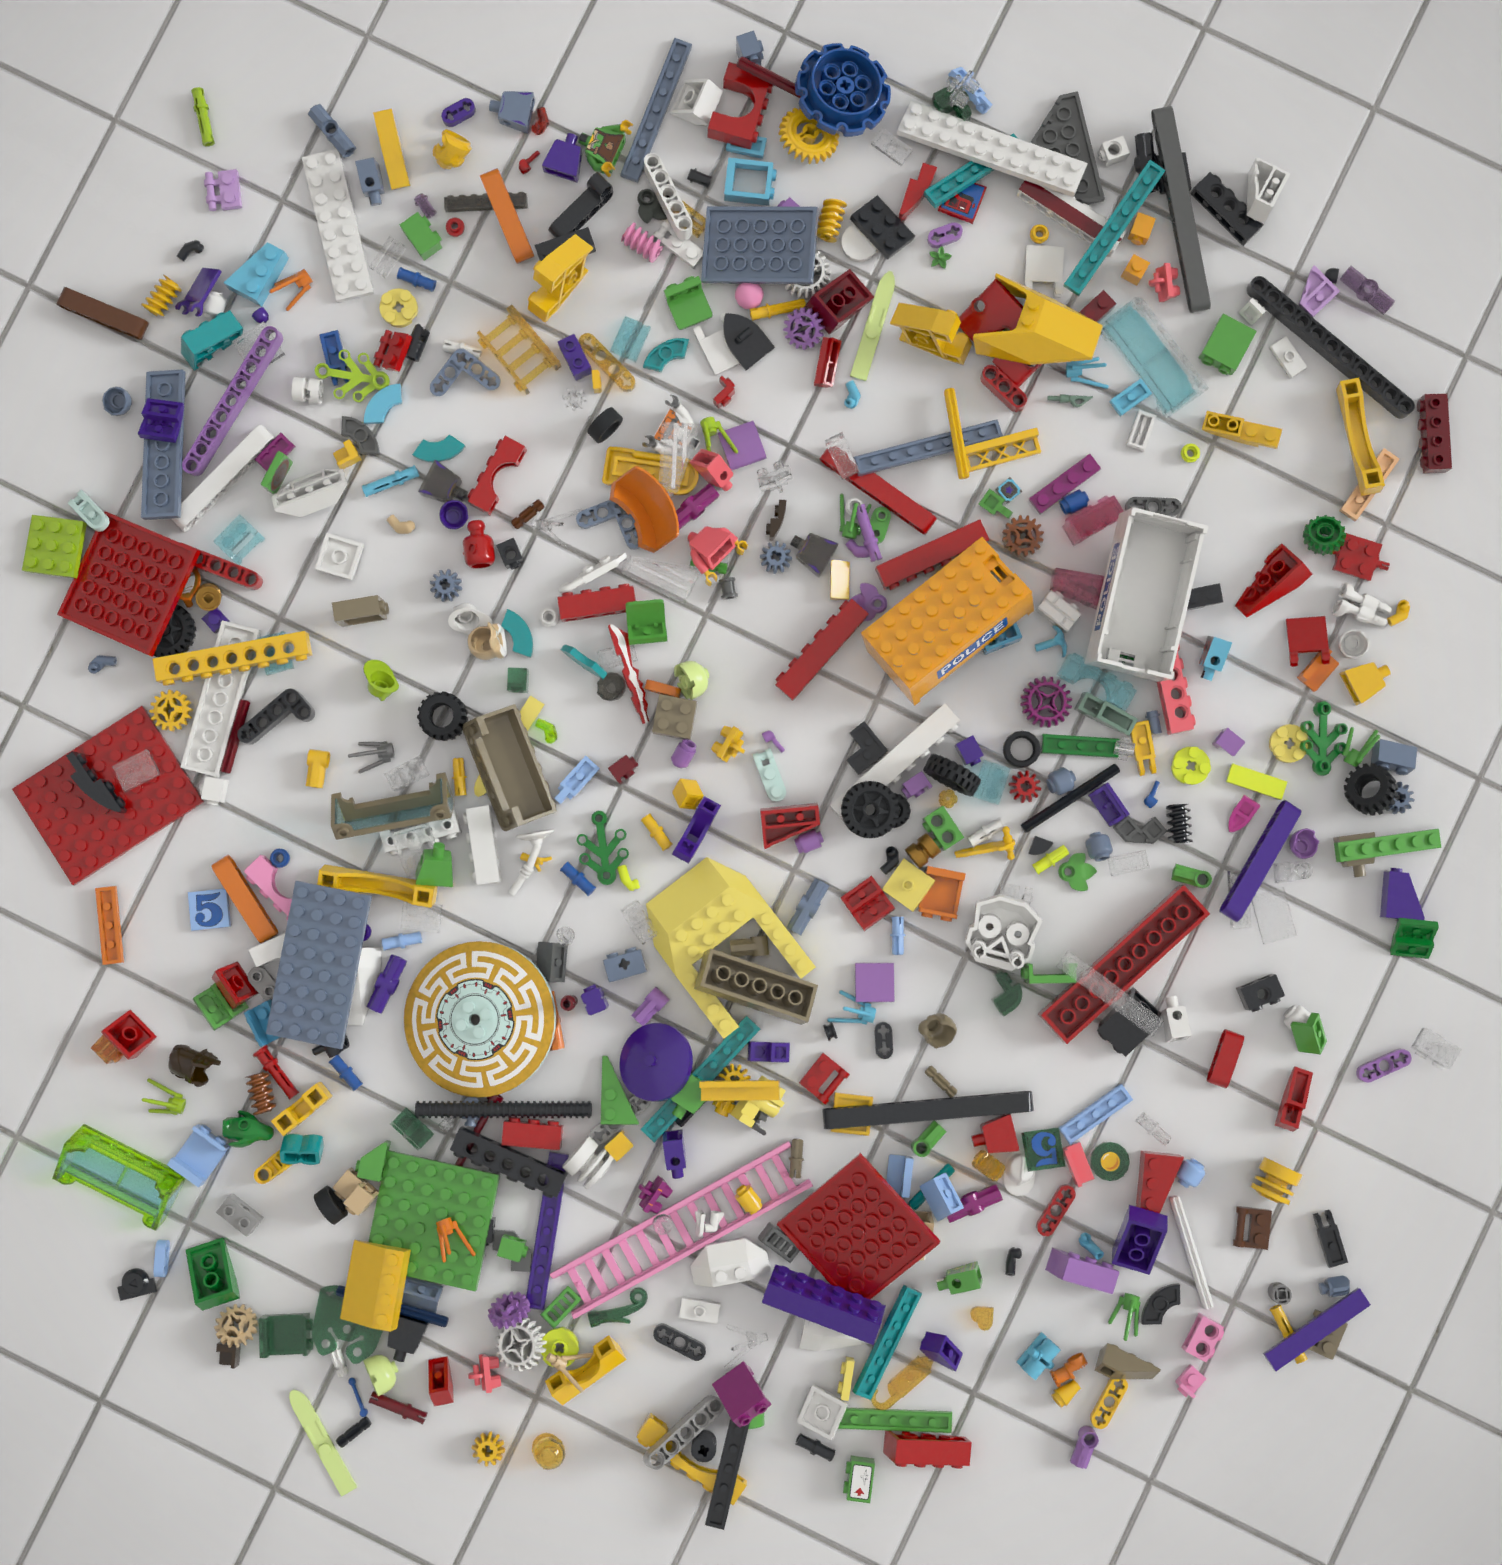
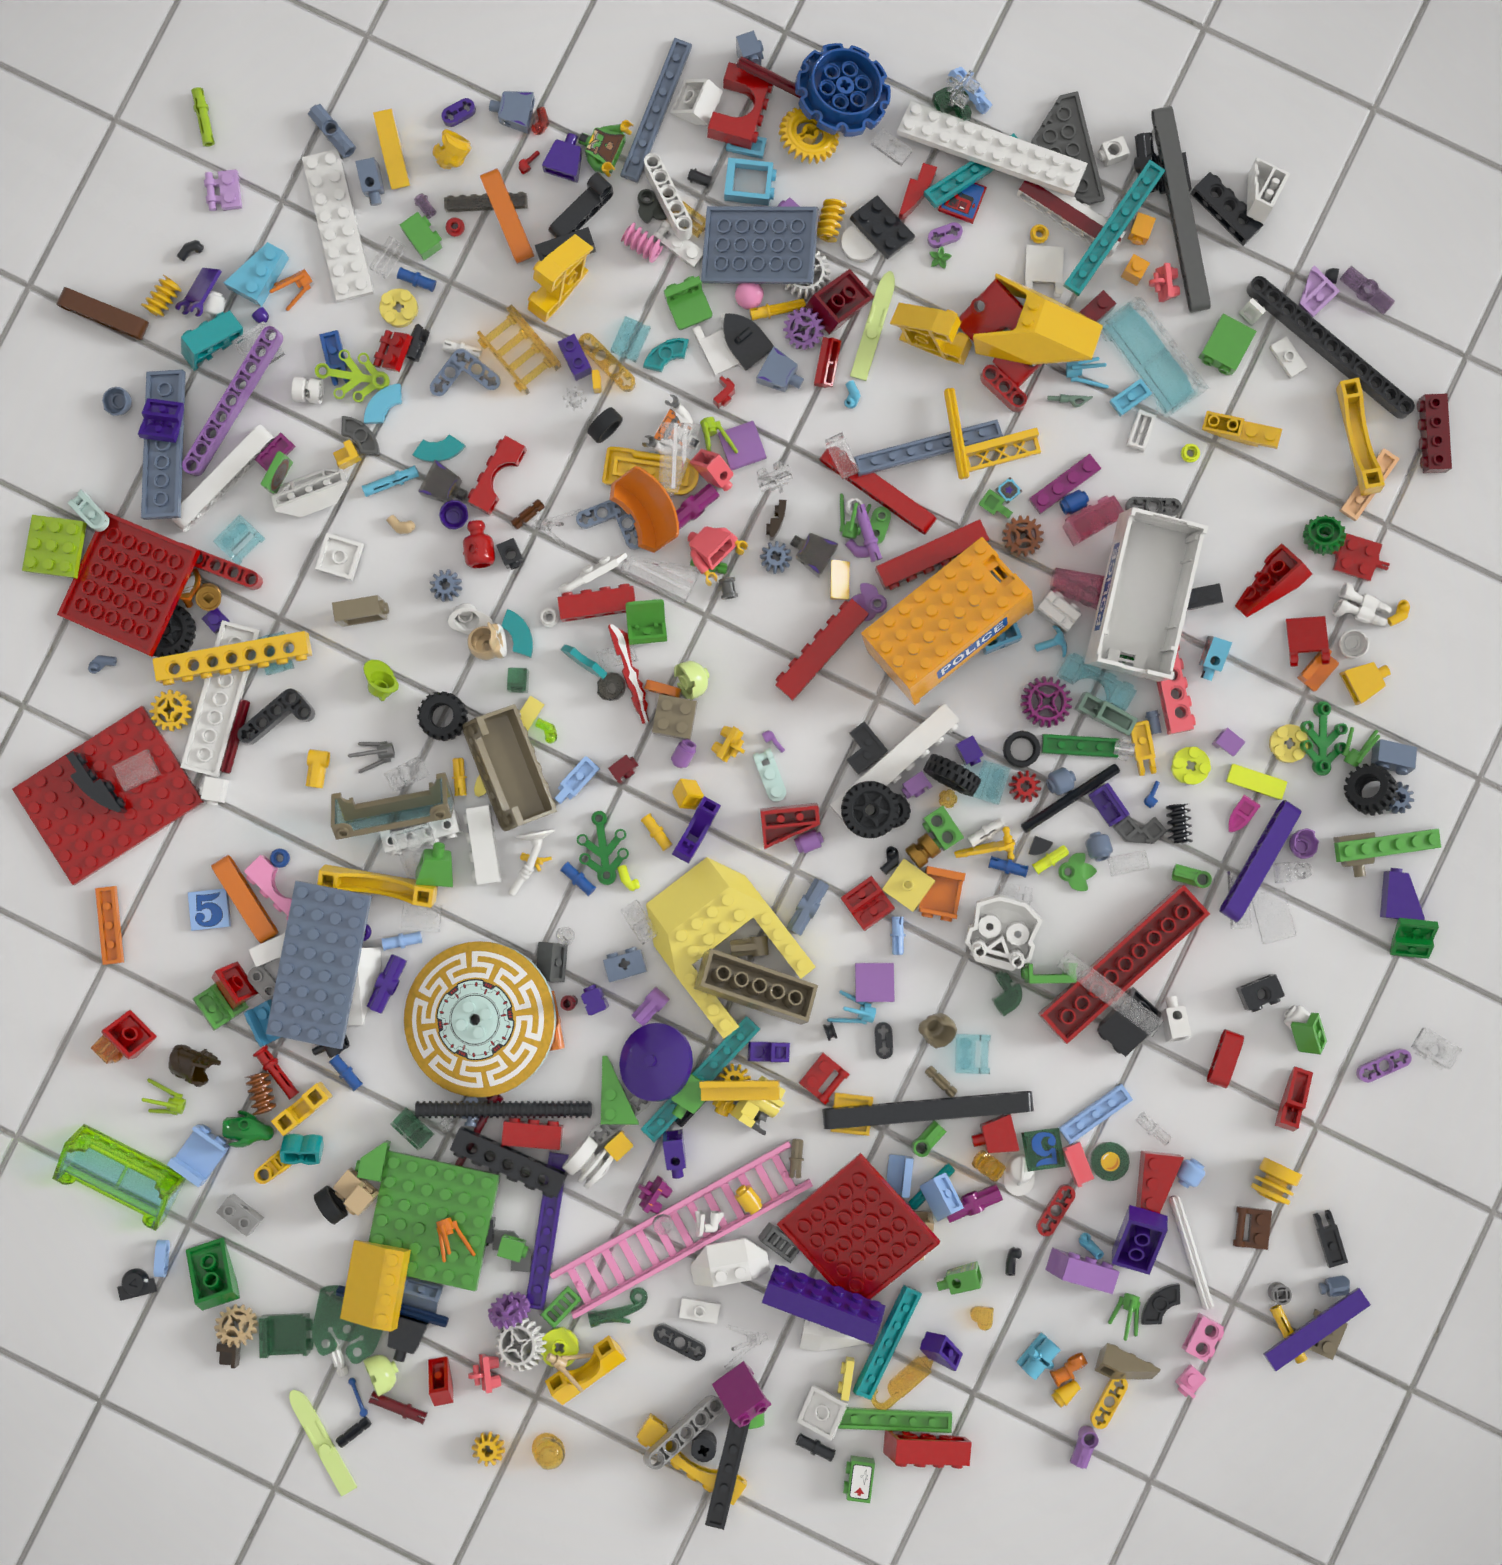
(779, 372): none -> sand blue torso
(966, 1051): none -> clear light blue plate
(1008, 866): none -> blue pin

